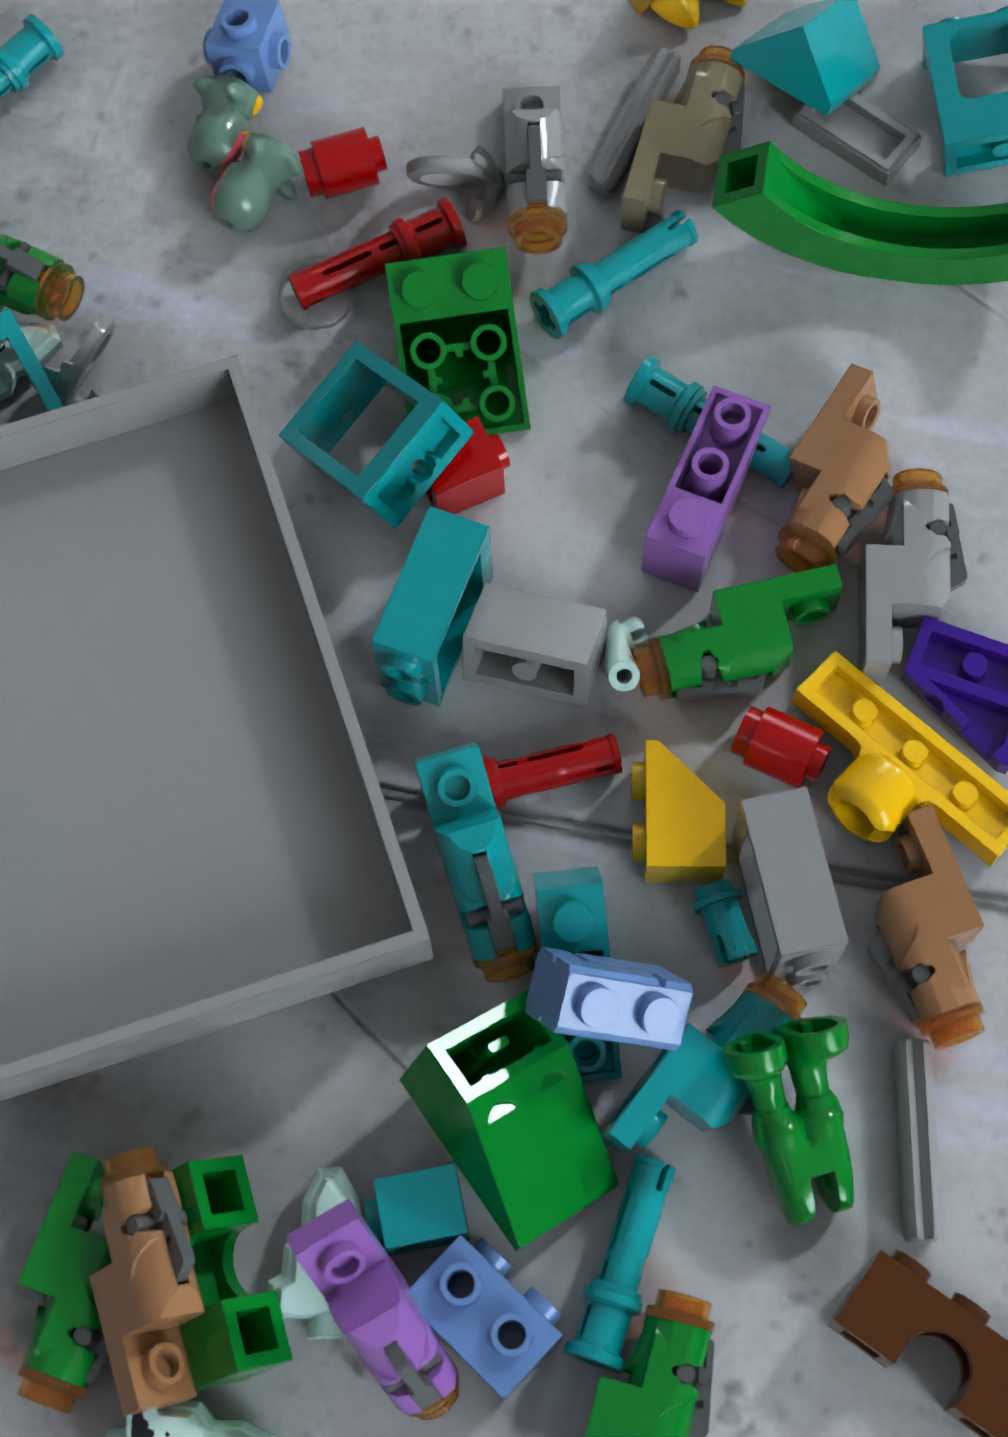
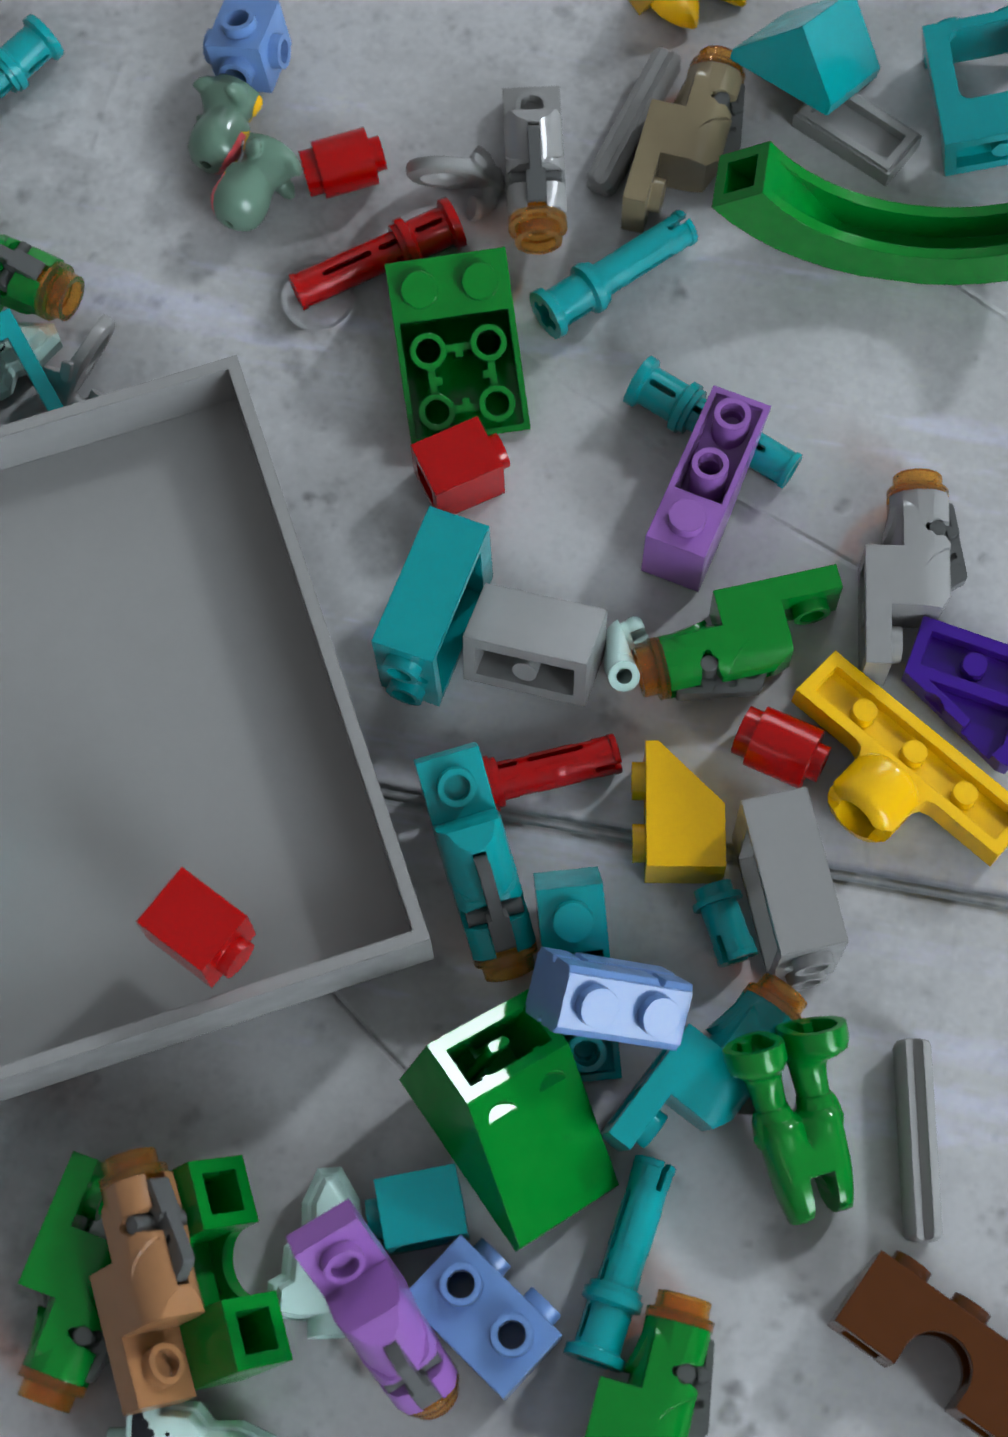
(198, 928): none -> red brick
(388, 482): teal window -> none
(839, 476): medium nougat plate -> none
(920, 936): medium nougat plate -> none

